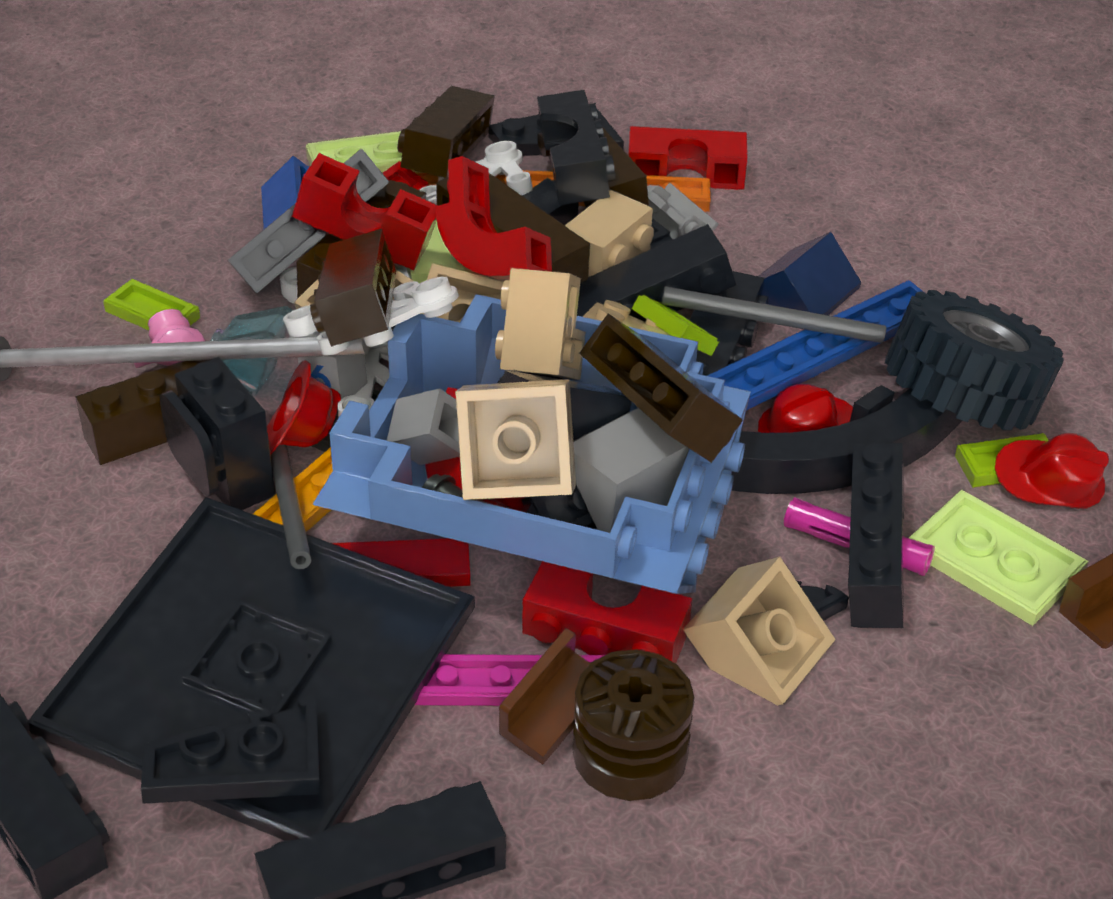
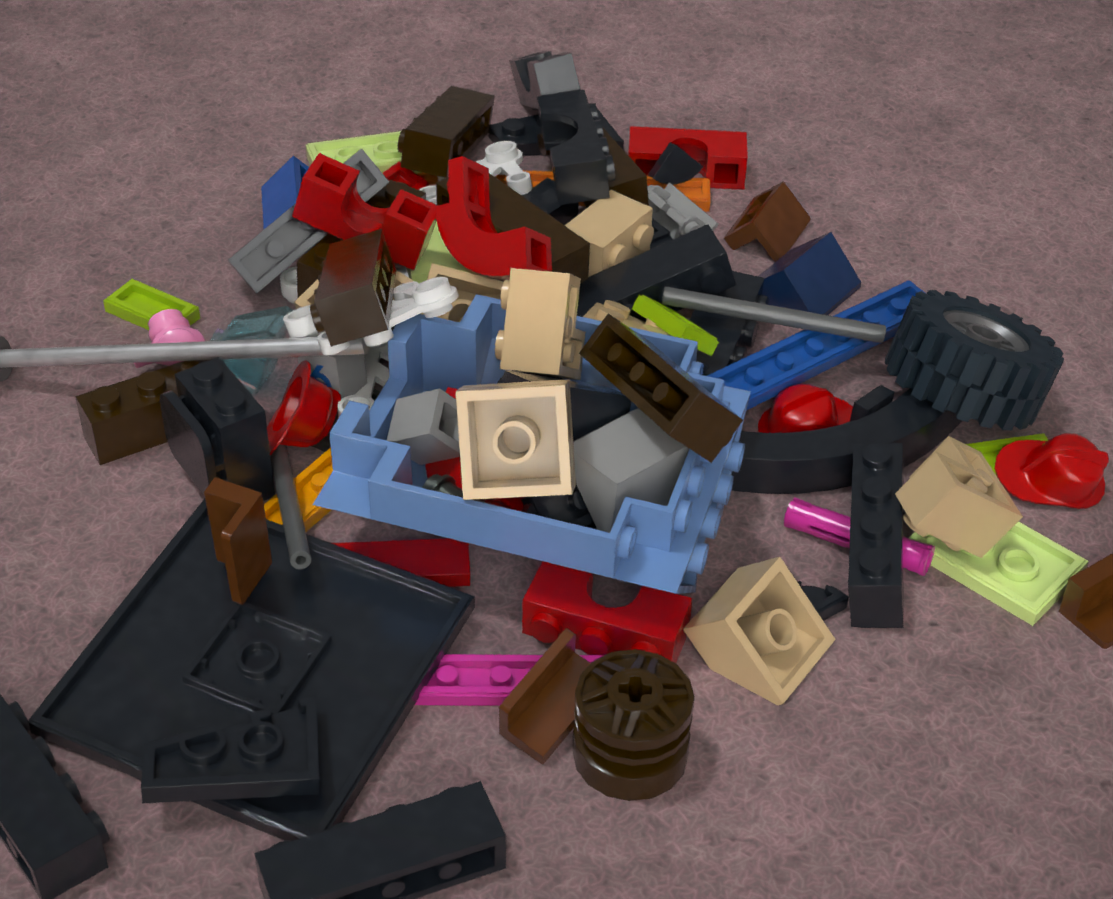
(239, 535): none -> reddish brown panel
(543, 75): none -> black arch
(674, 166): none -> black tile
(772, 219): none -> reddish brown panel
(958, 499): none -> tan brick

